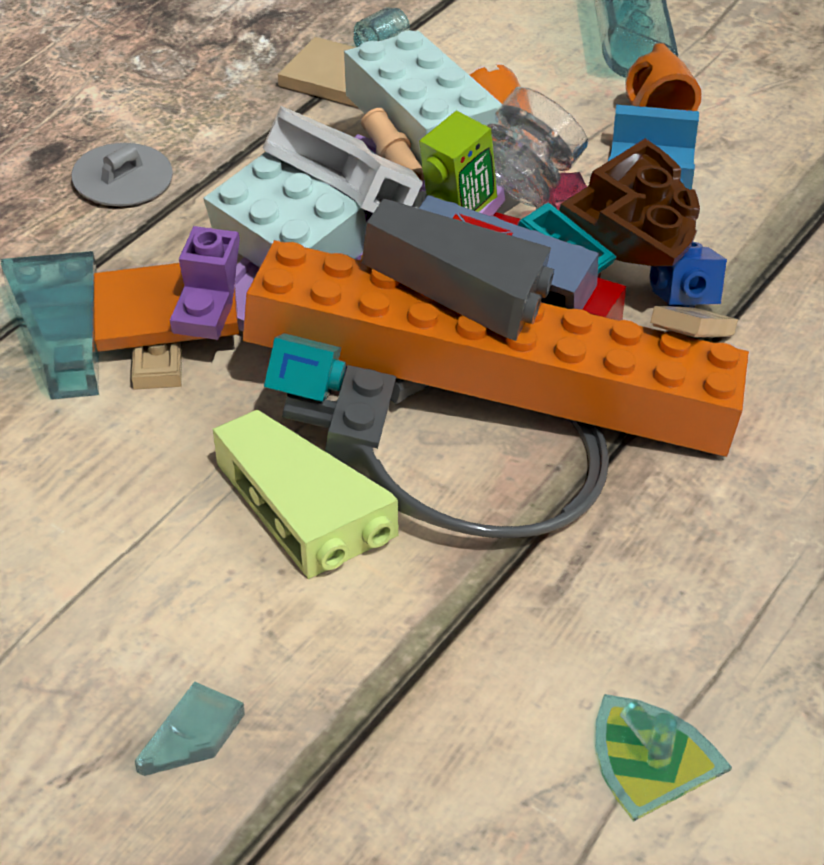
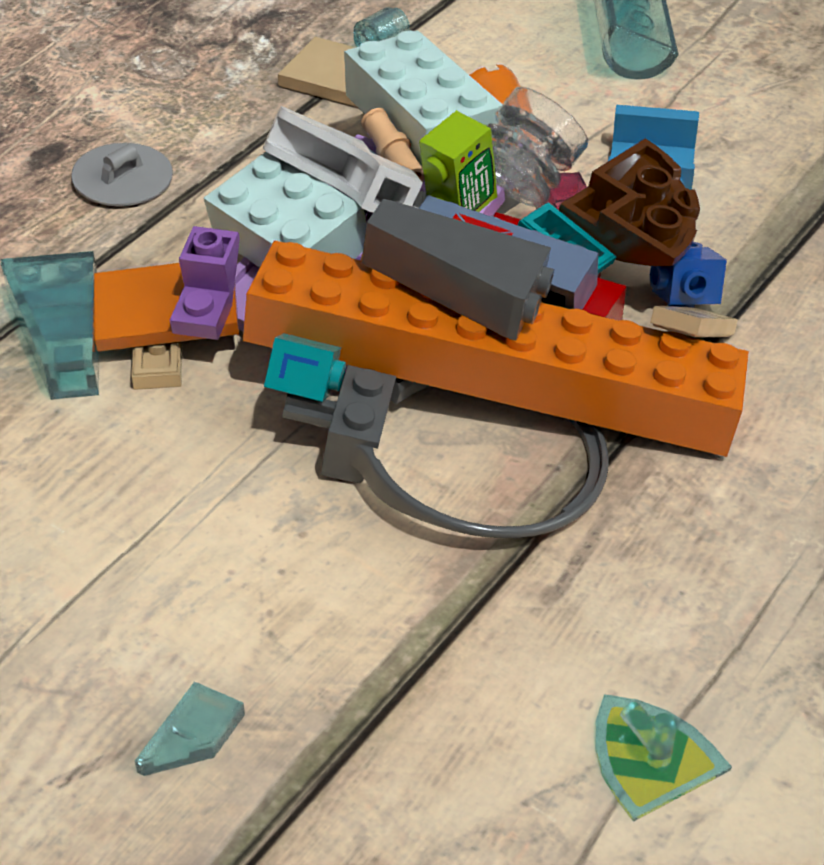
(303, 494): yellowish green slope -> none
(662, 82): orange piece -> none

